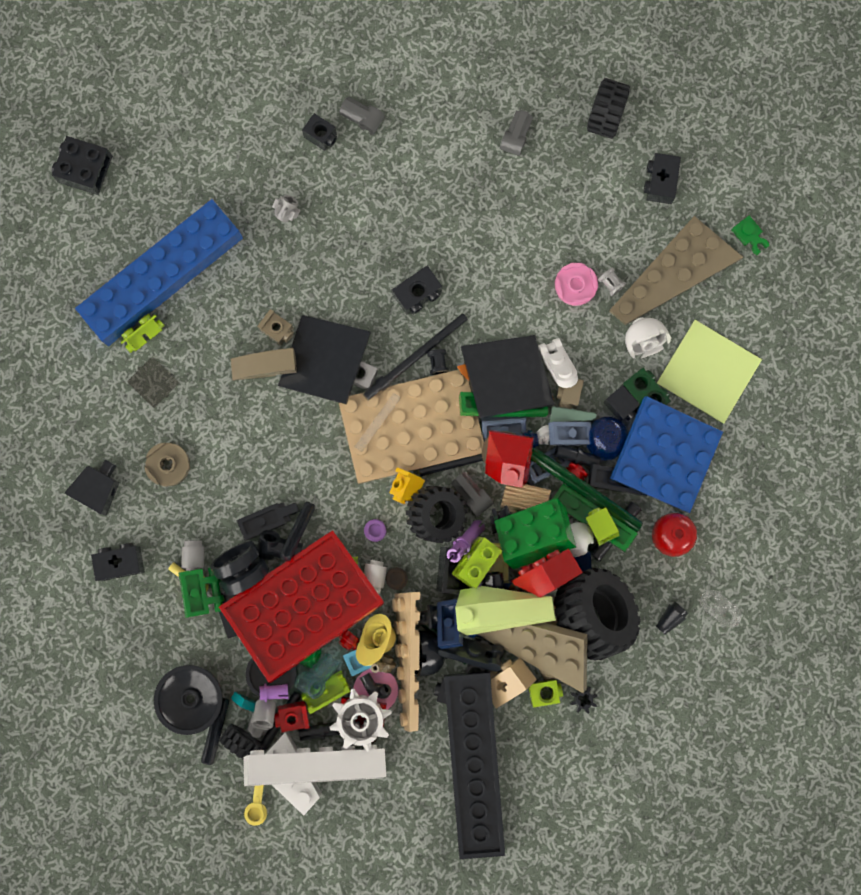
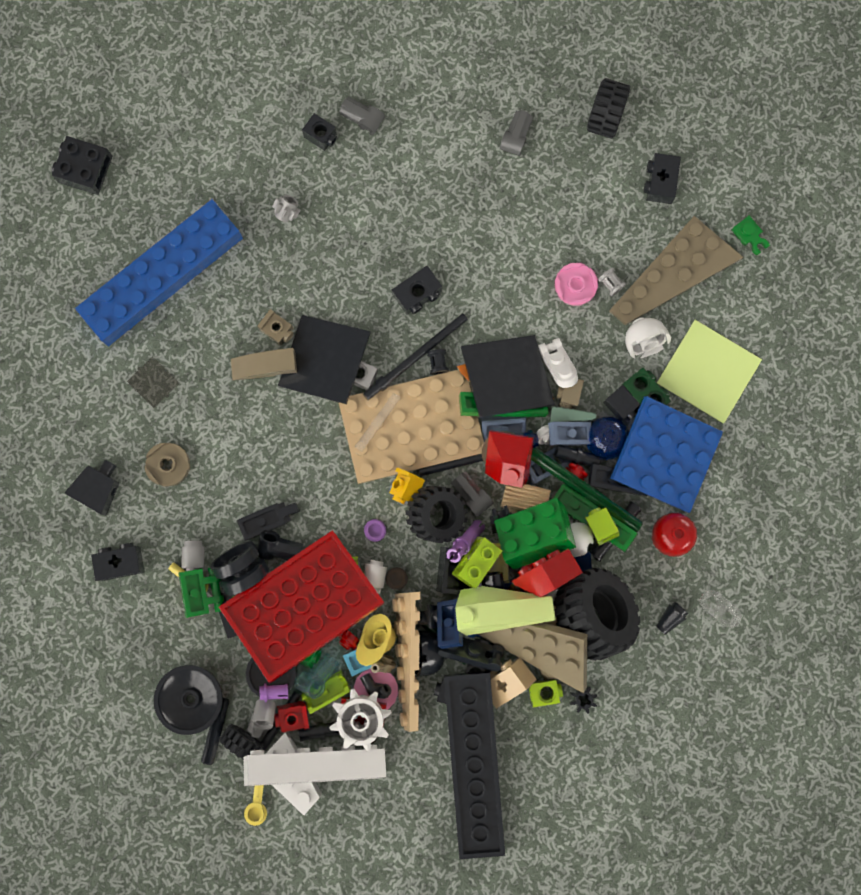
(147, 326): lime hinge -> none
(243, 701): teal tile -> none
(297, 531): black axle -> none

